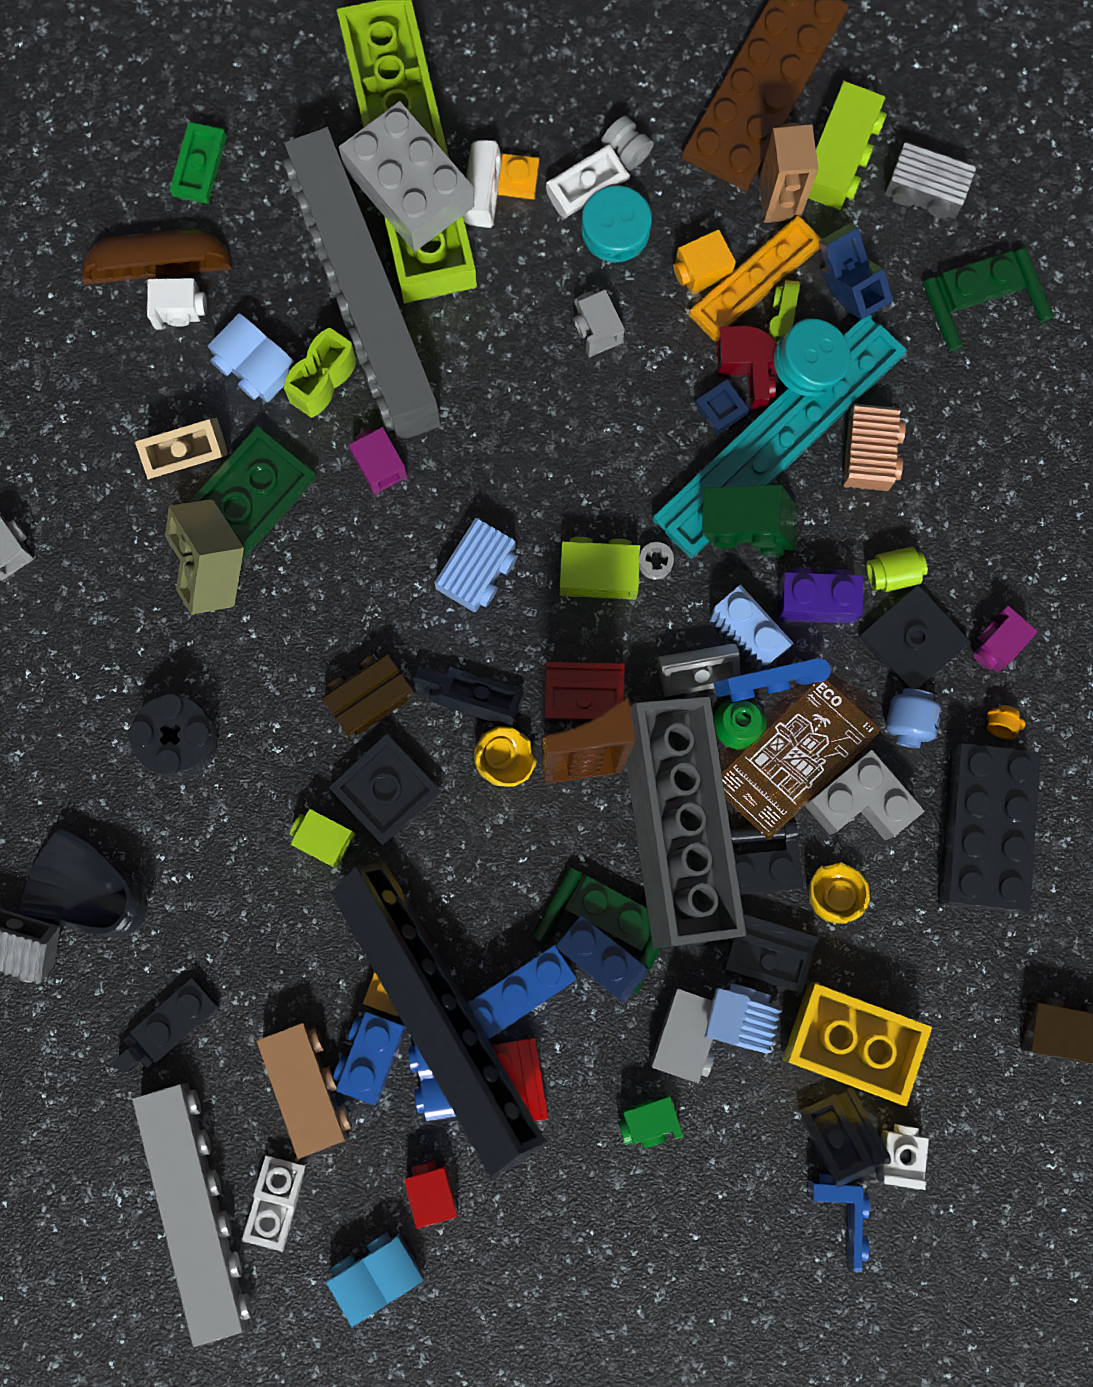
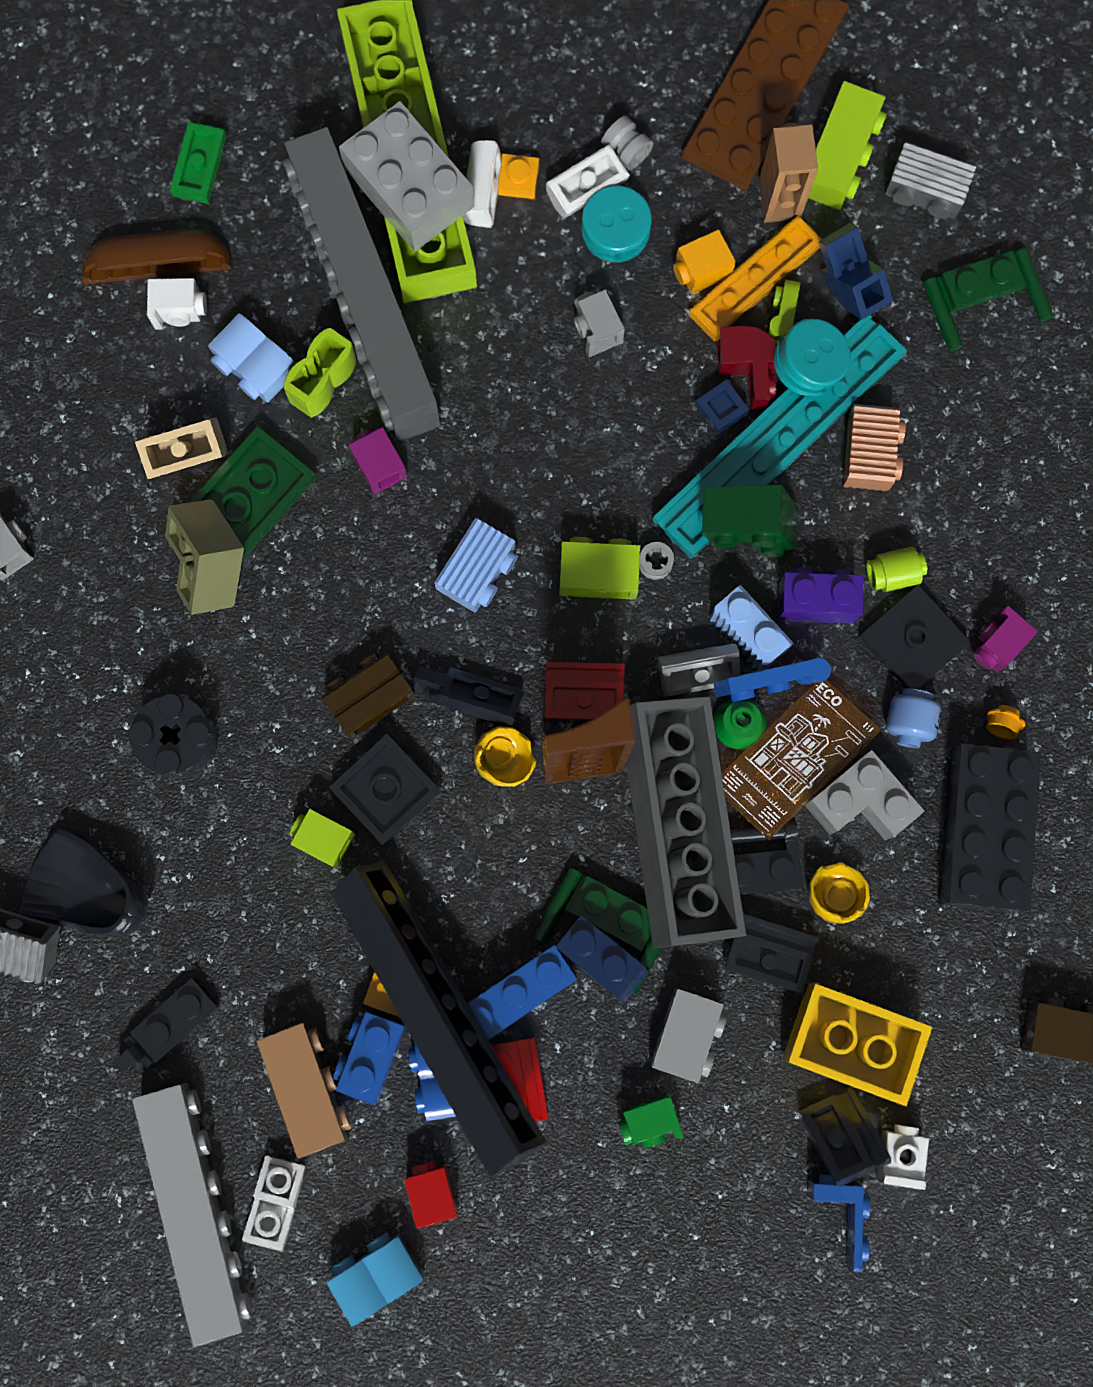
(743, 1018): light blue brick -> none

